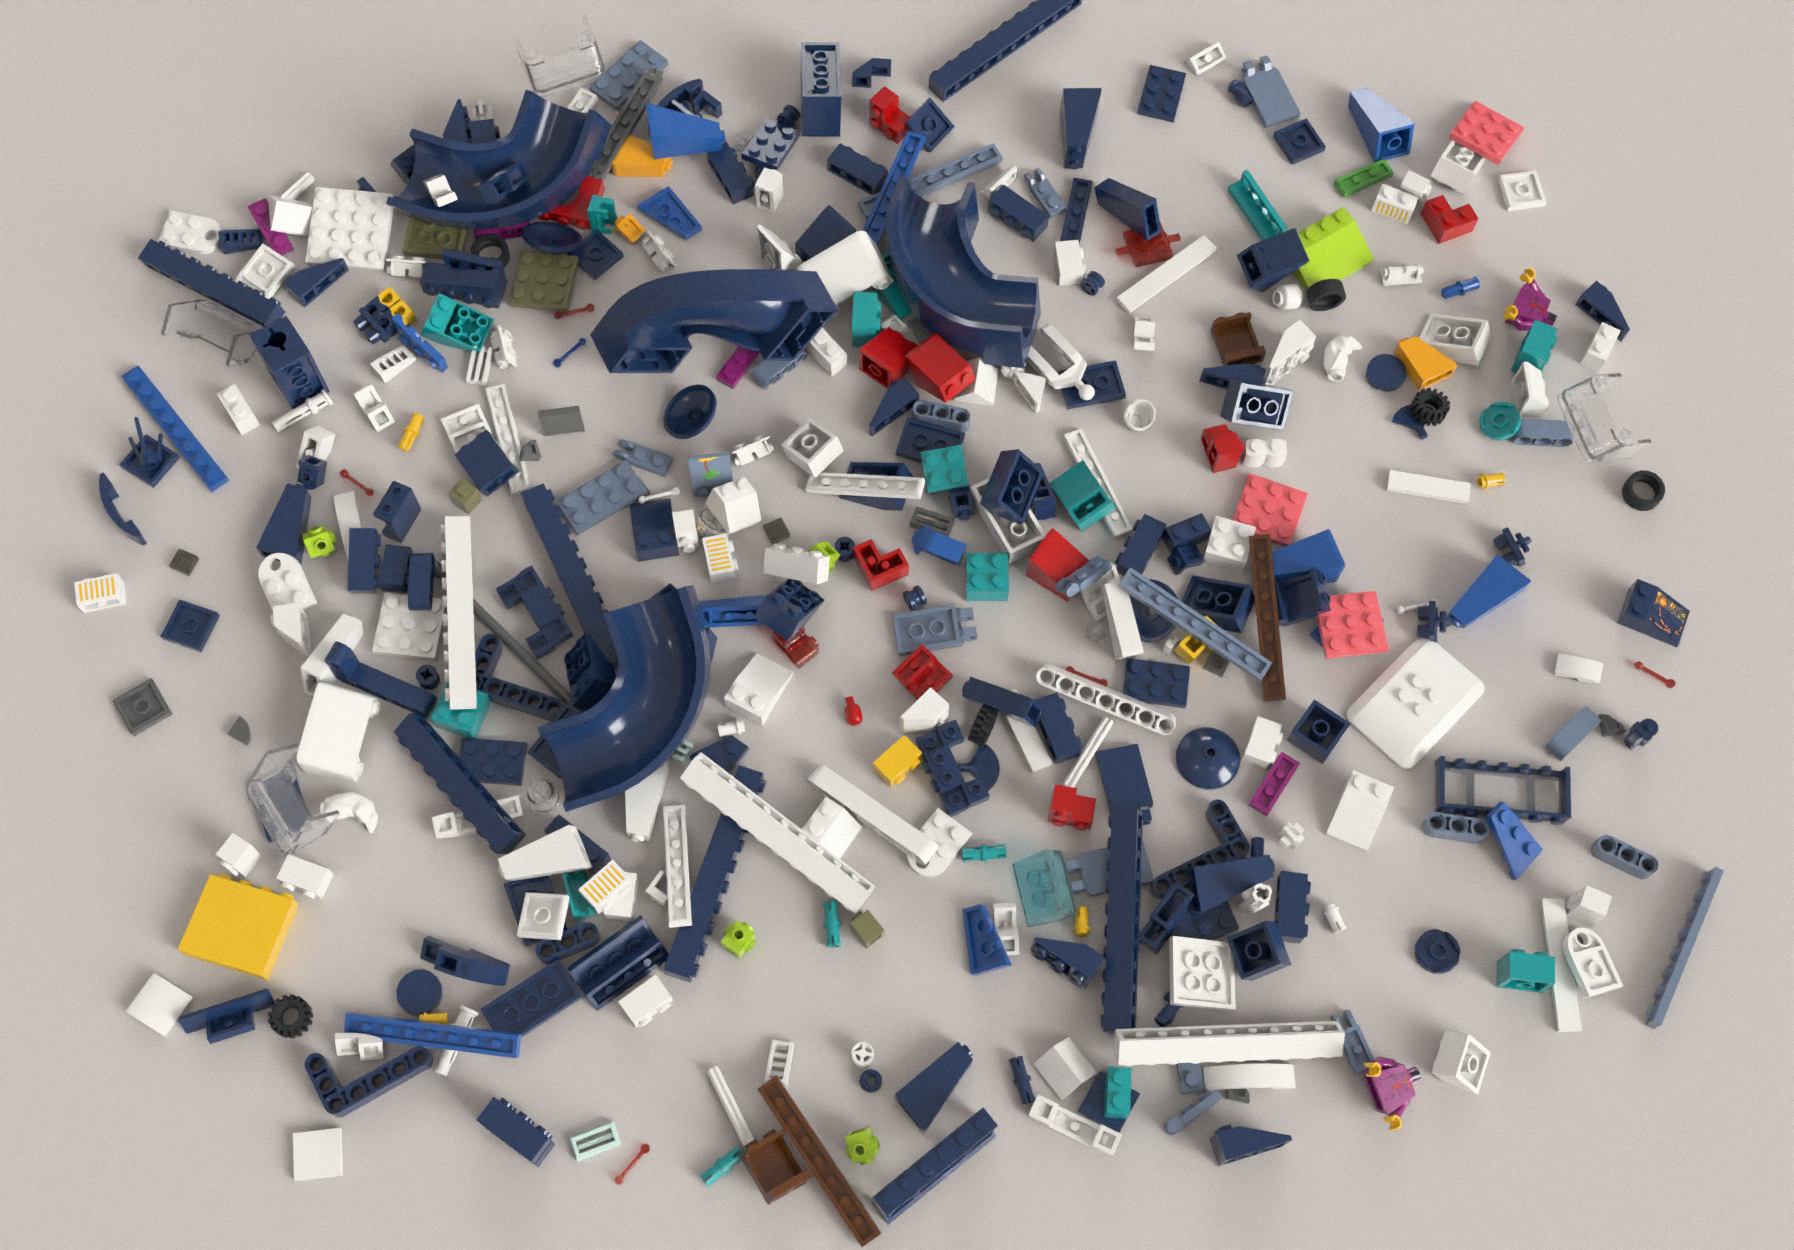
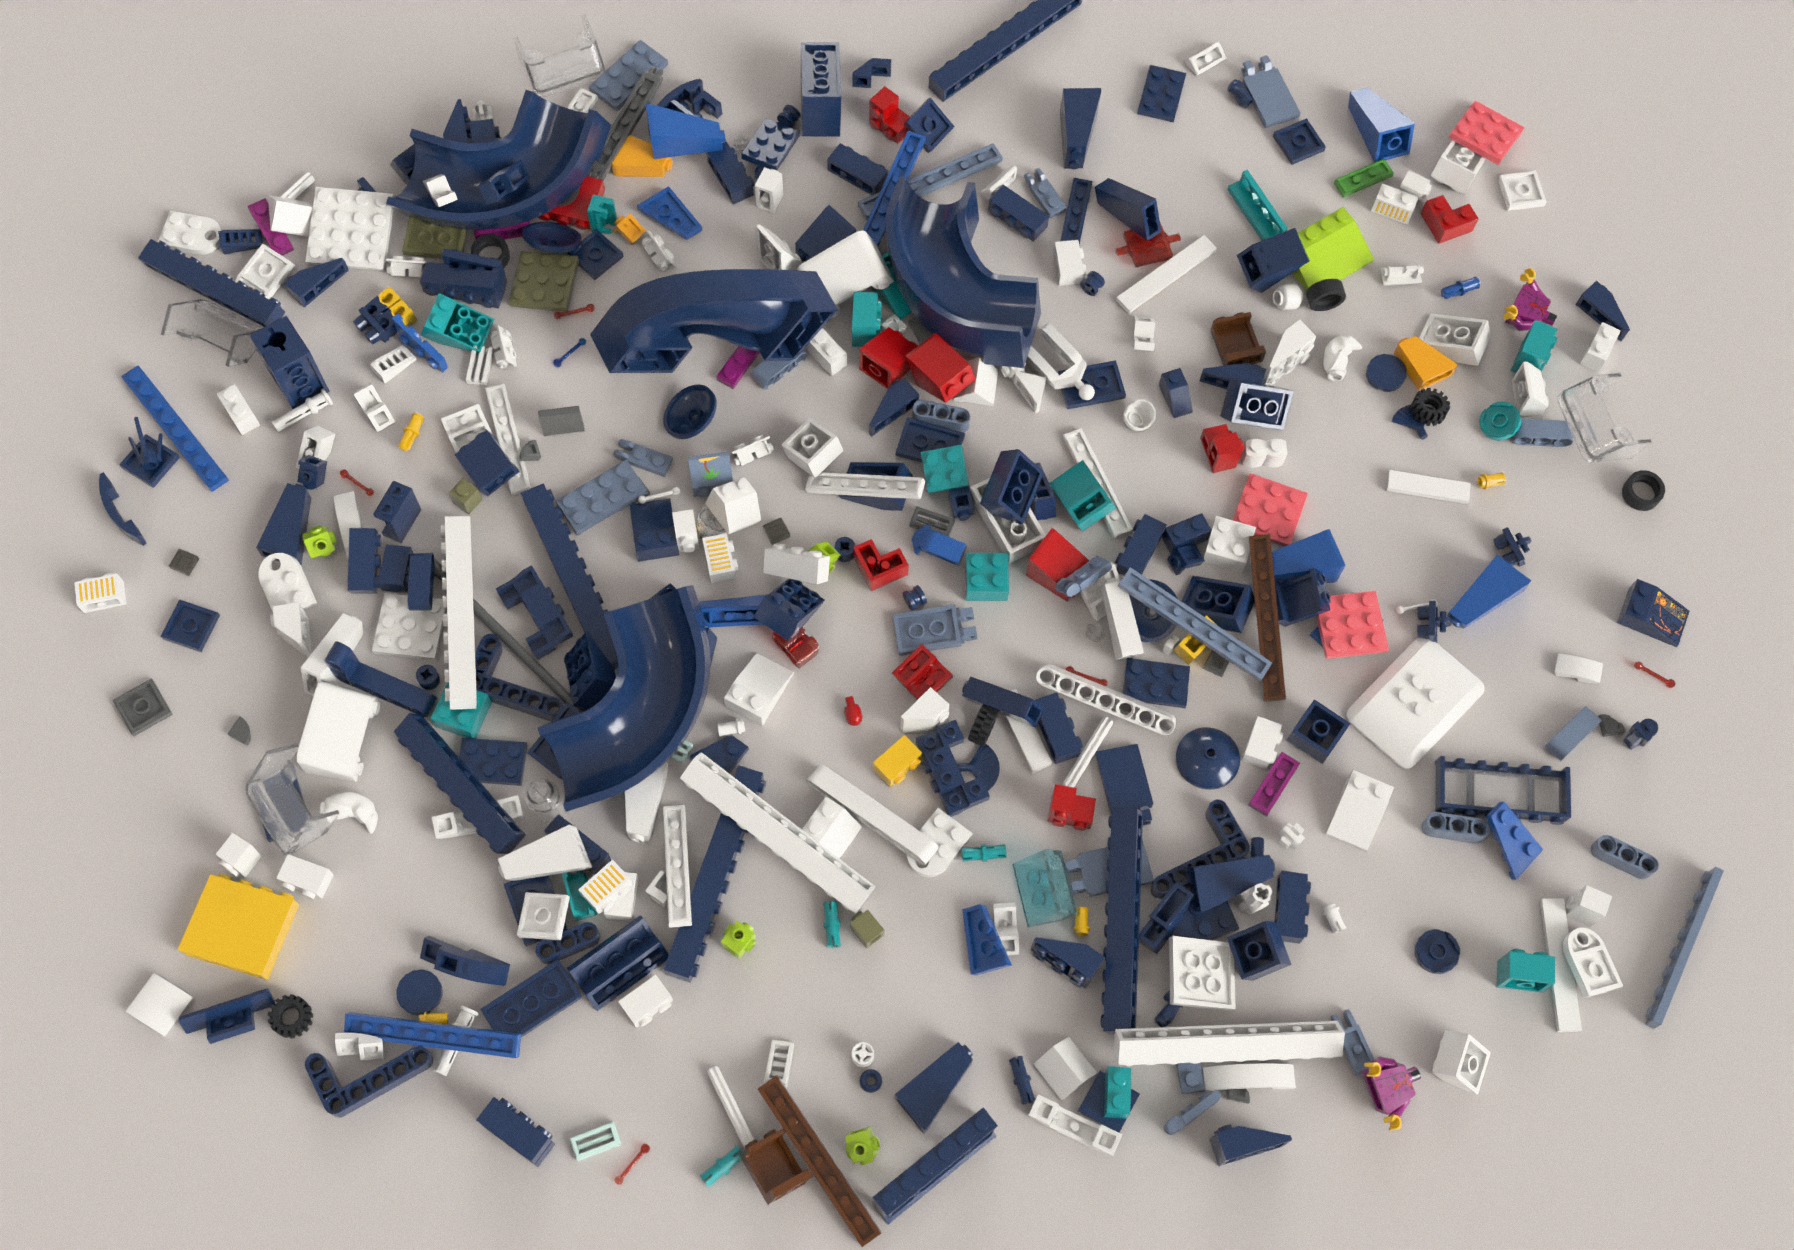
(317, 1154): white tile -> none
(1176, 392): none -> dark blue slope

